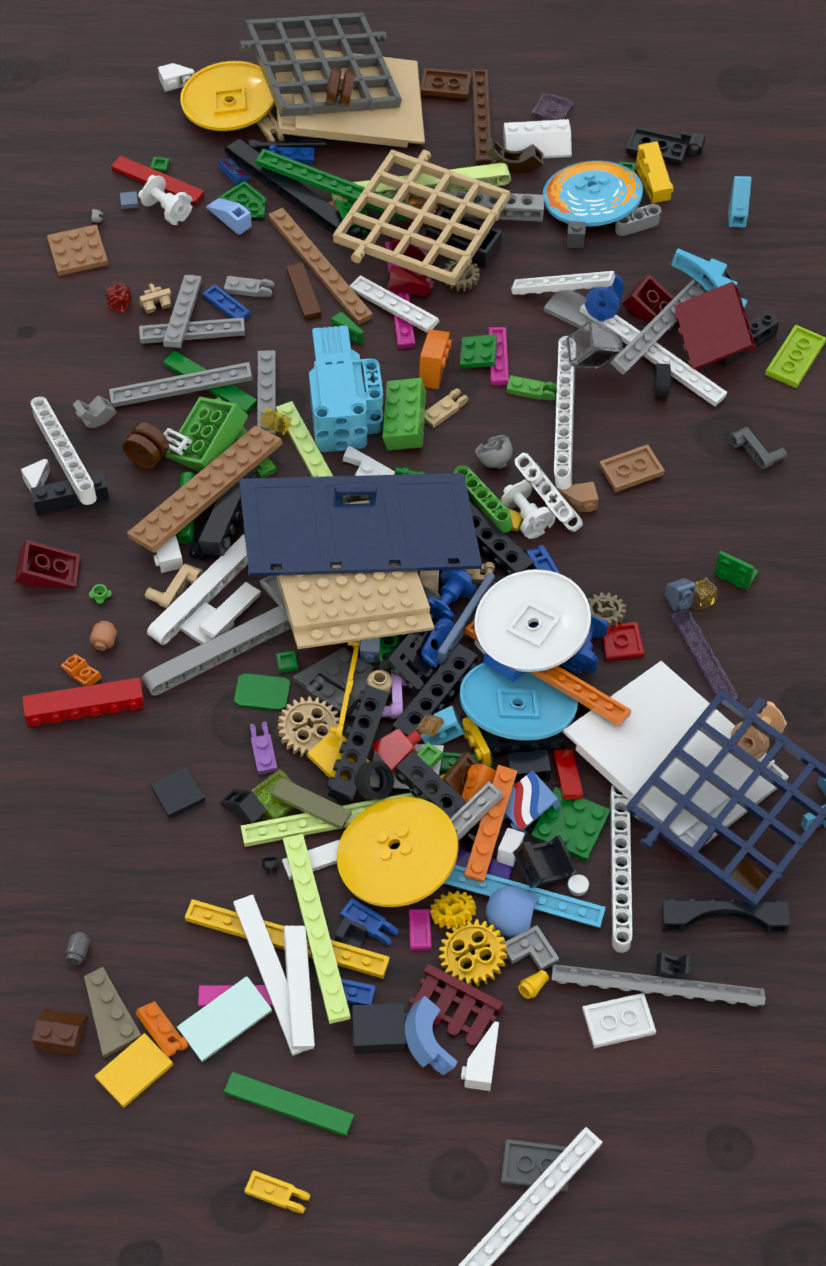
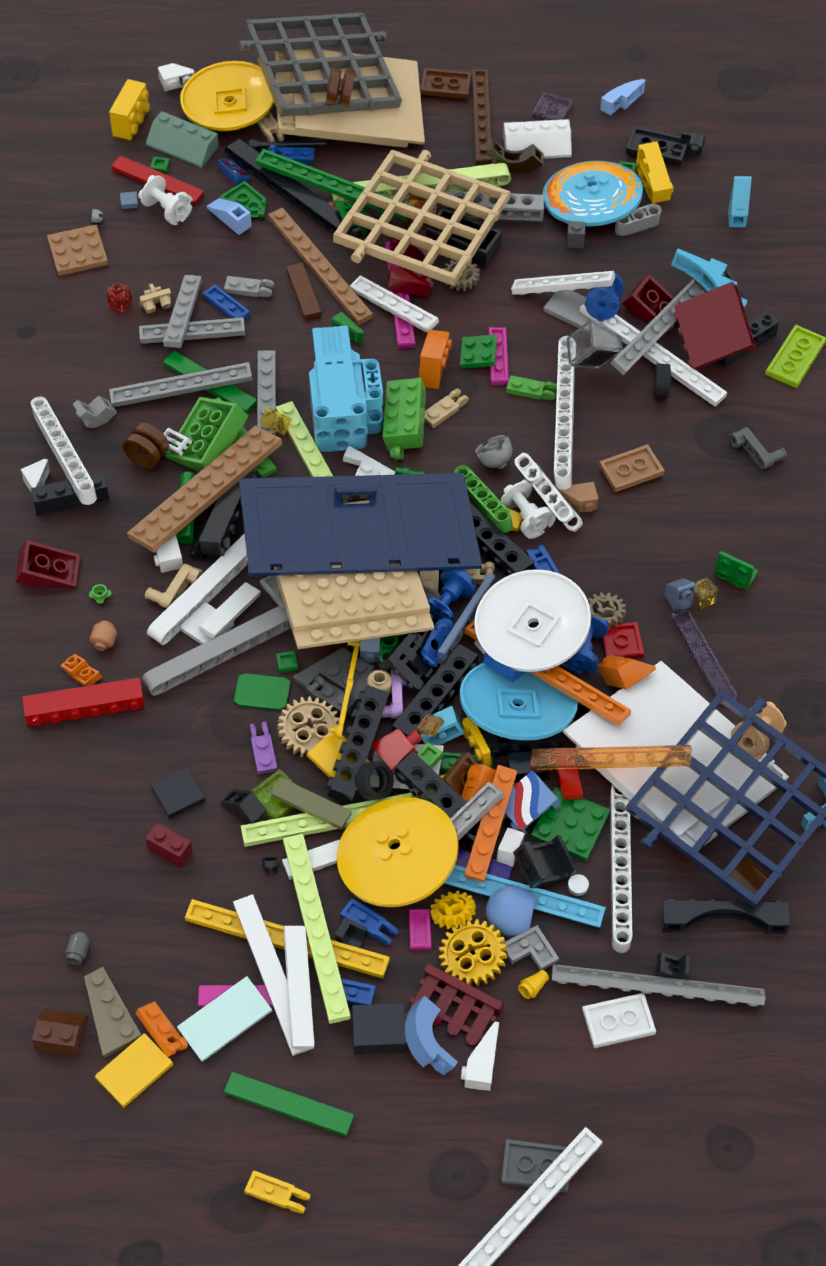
(129, 109): none -> yellow brick
(169, 845): none -> dark red brick
(182, 139): none -> sand green slope
(397, 452): none -> bright green plate
(611, 757): none -> clear orange tile
(622, 96): none -> light blue slope
(623, 671): none -> orange slope

